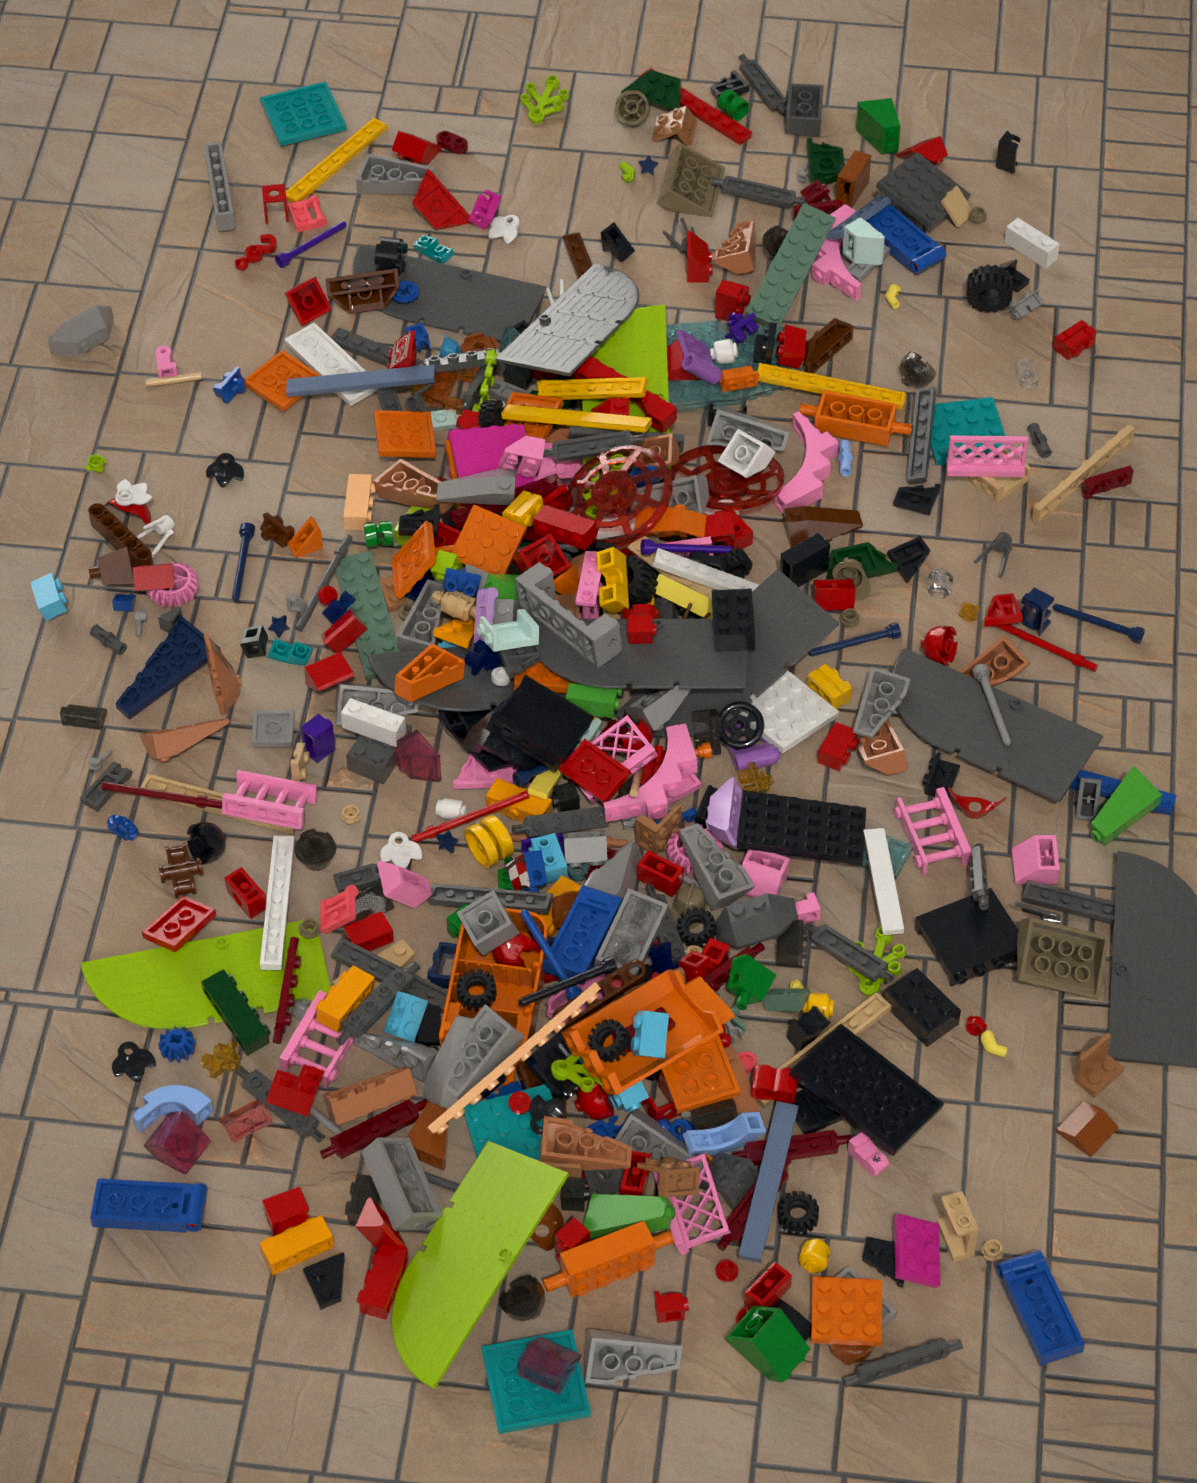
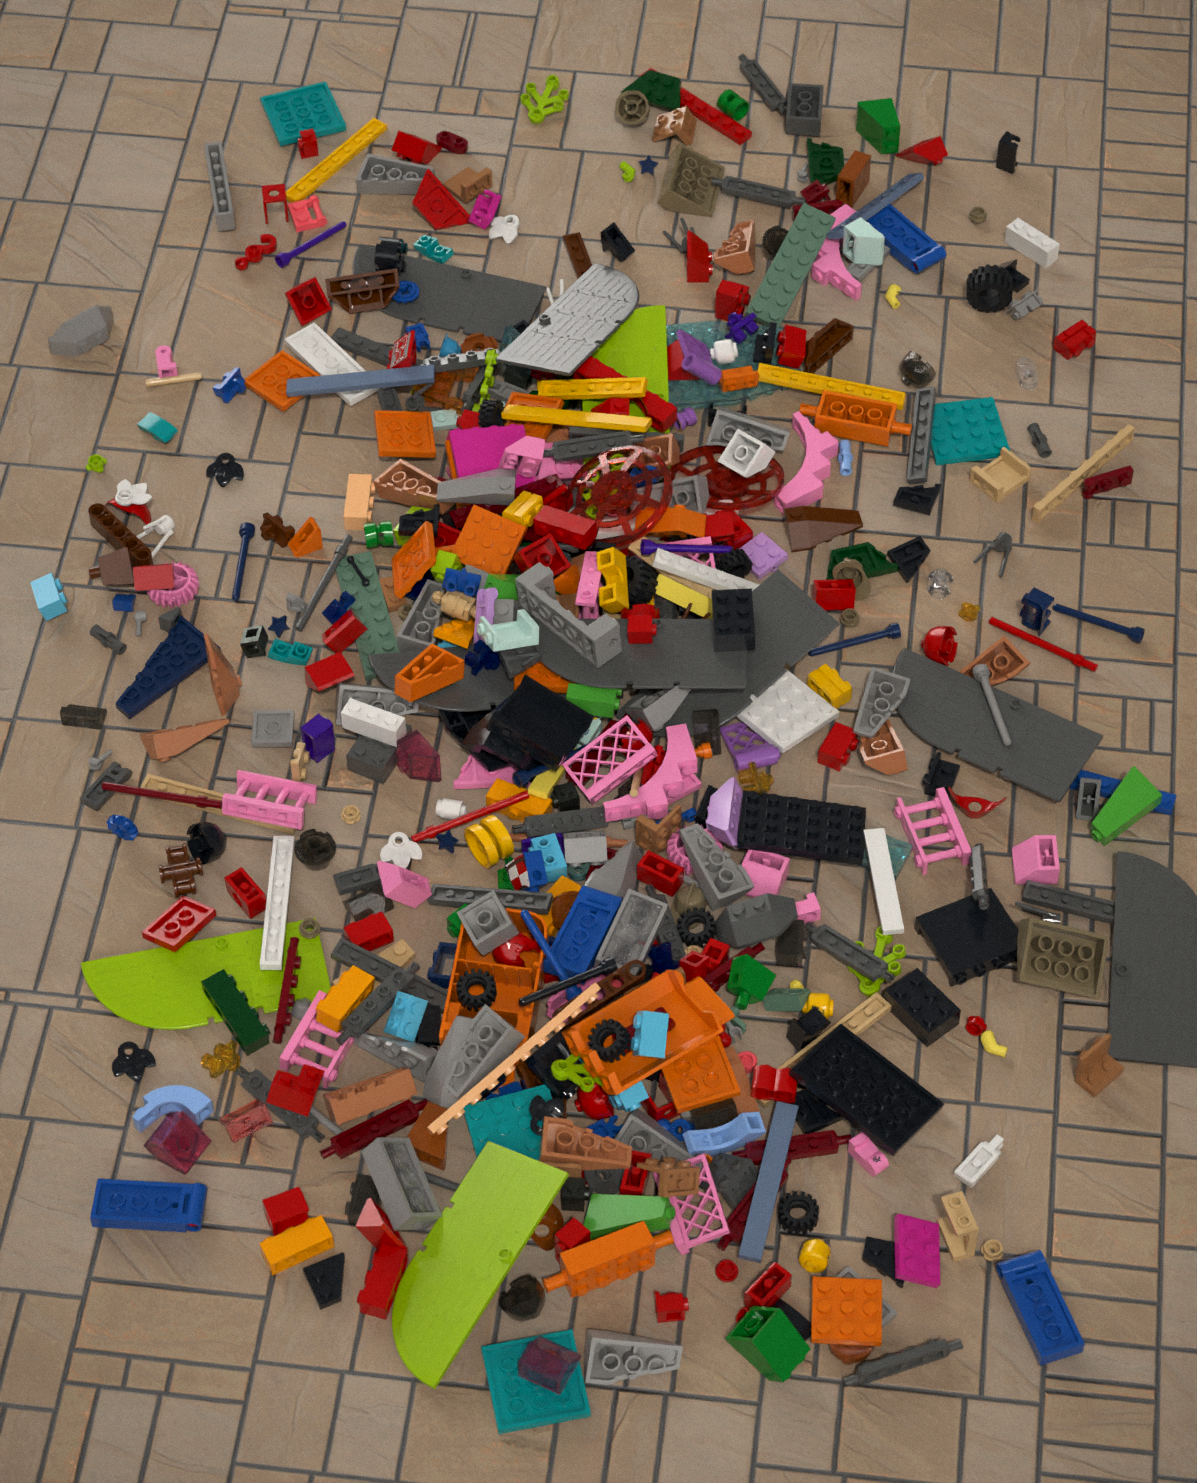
(157, 427): none -> teal slope
(177, 1044): blue gear -> none
(307, 144): none -> red brick
(327, 595): red tile -> none
(338, 910): coral plate -> none
(365, 581): none -> black hinge
(469, 183): none -> medium nougat bracket
(500, 677): white tile -> none
(519, 1103): red tile -> none
(595, 771): red plate -> none
(685, 418): none -> medium lavender wheel
(712, 561): black plate -> none
(734, 82): black wing -> none
(753, 735): black plate -> none
(764, 555): none -> lavender plate
(806, 560): black brick -> none
(919, 189): dark grey plate -> none
(956, 206): tan piece -> none
(979, 1161): none -> white hinge
(987, 464): bright pink fence -> none
(1003, 611): red wing -> none
(1087, 1128): dark orange slope -> none

